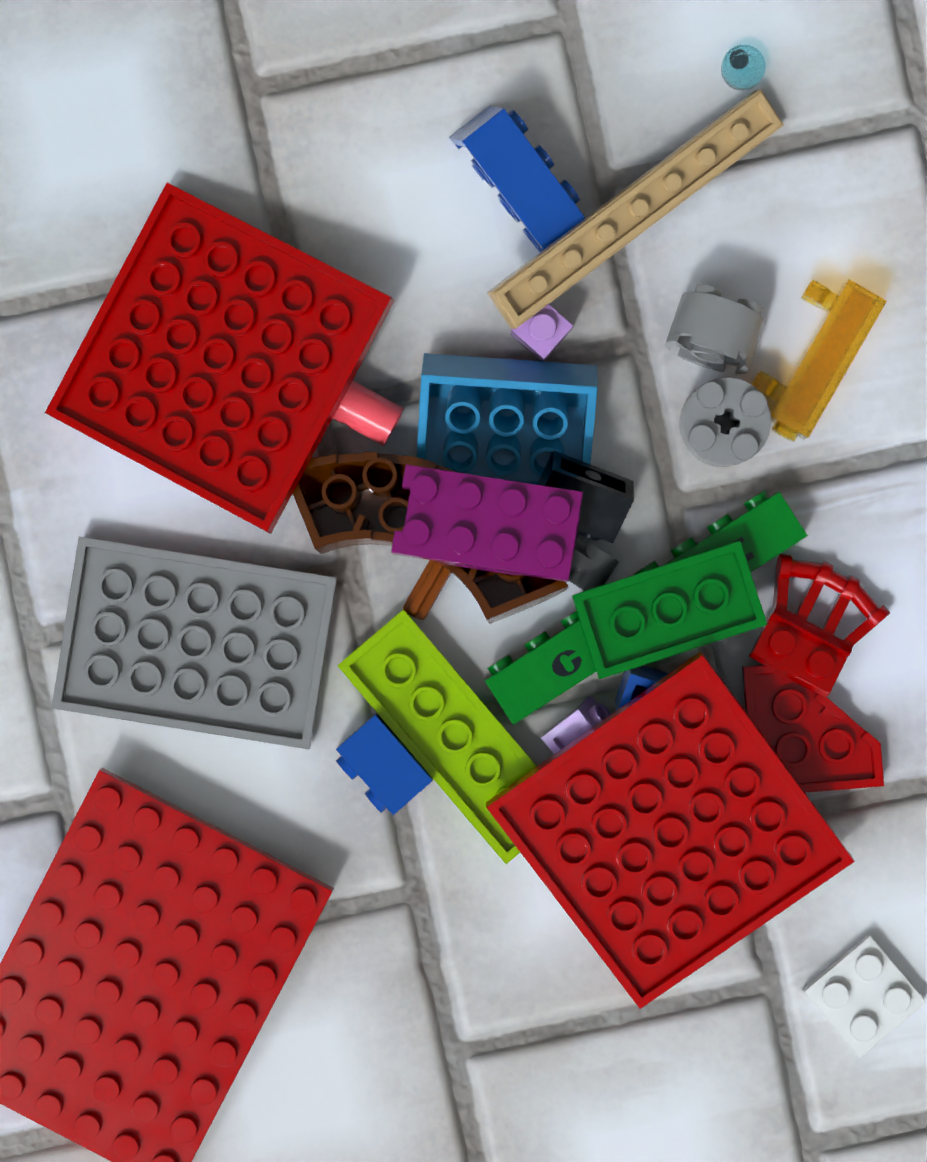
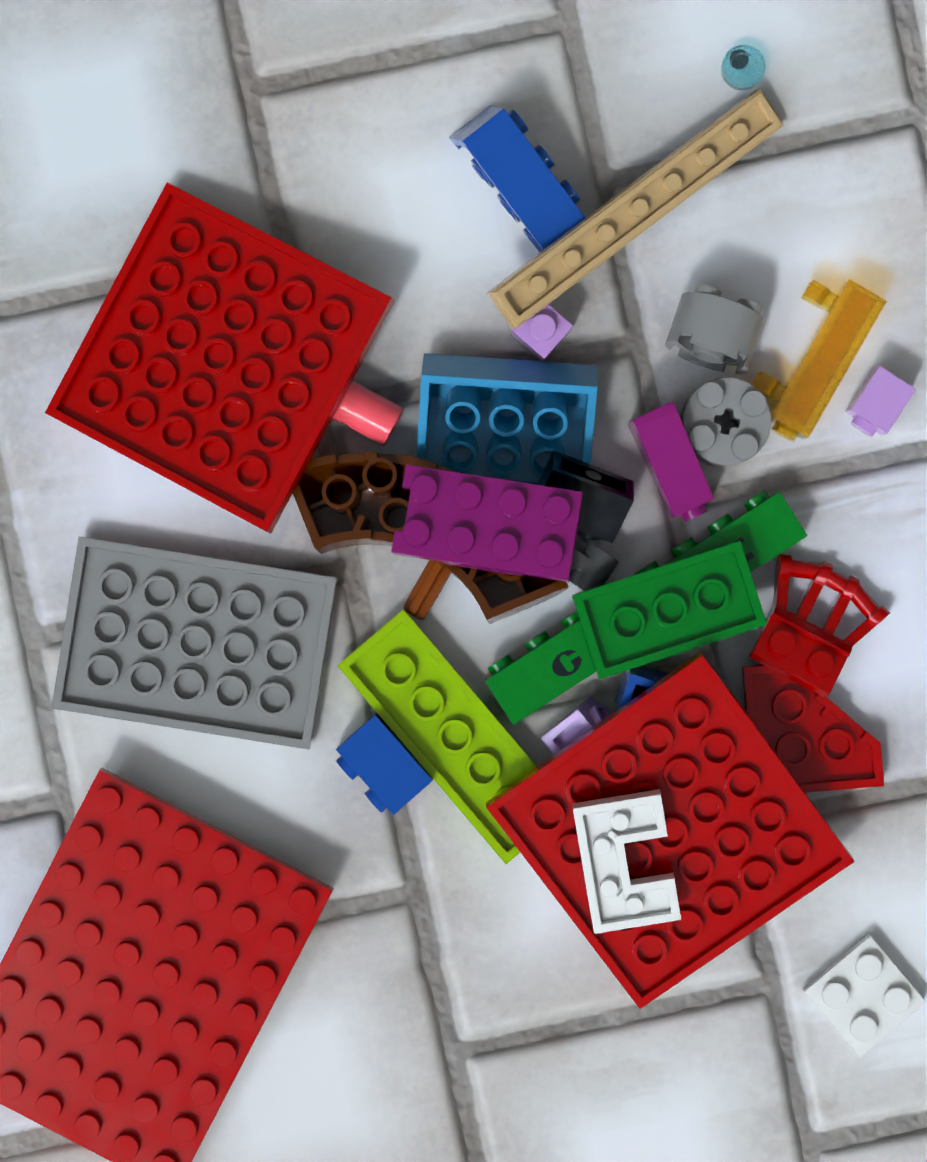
(601, 833): none -> white plate
(672, 462): none -> magenta slope
(879, 402): none -> lavender brick

